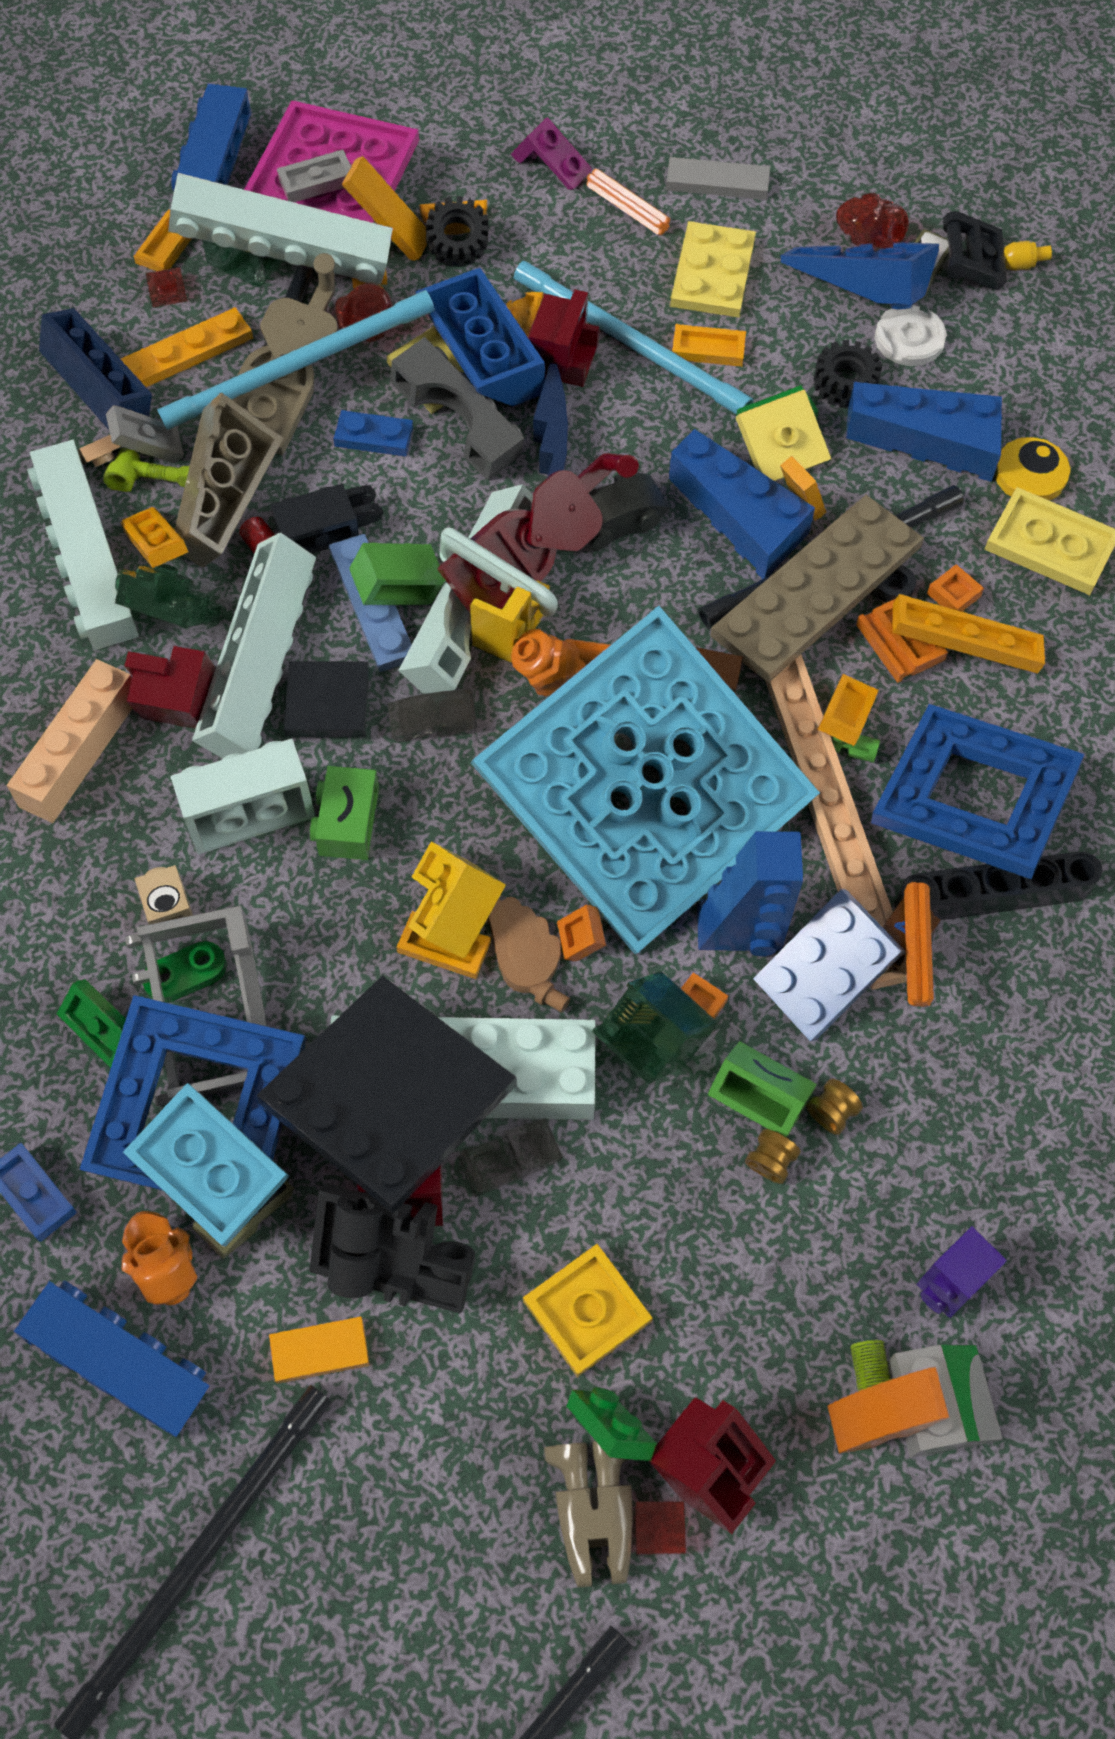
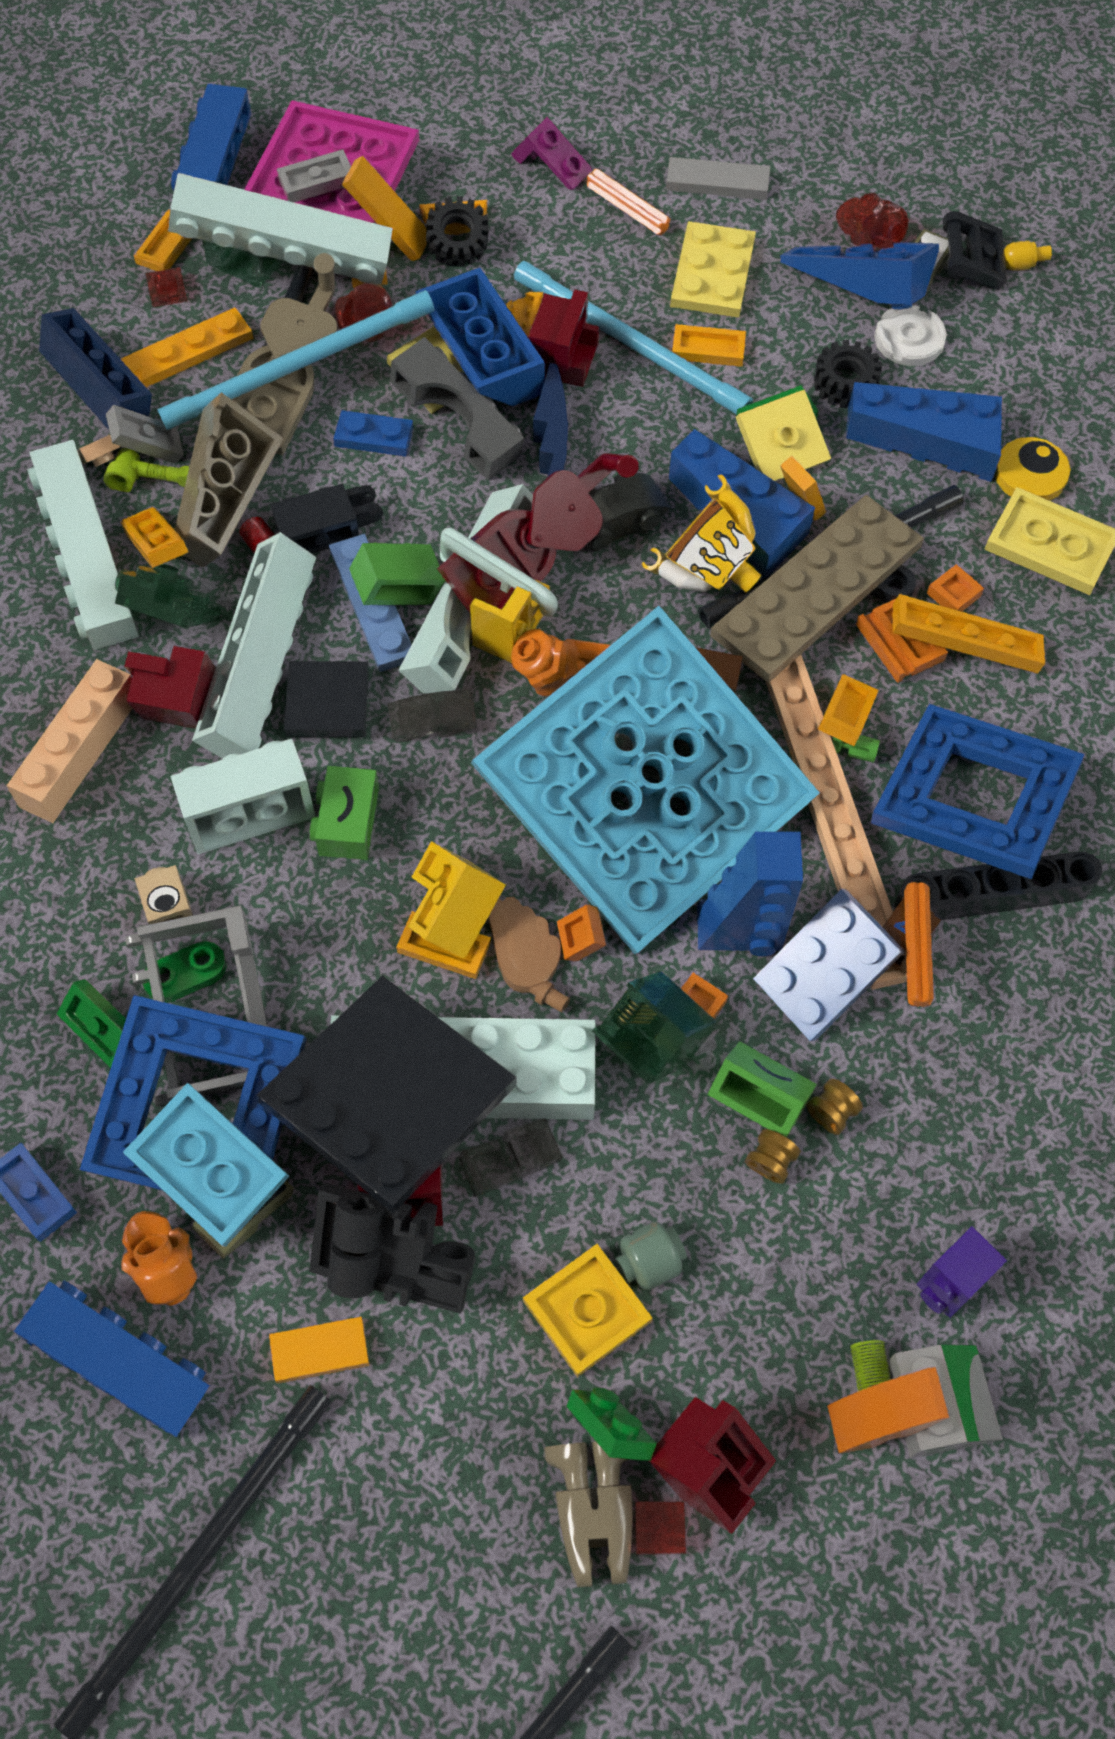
(651, 1256): none -> sand green head
(712, 546): none -> torso

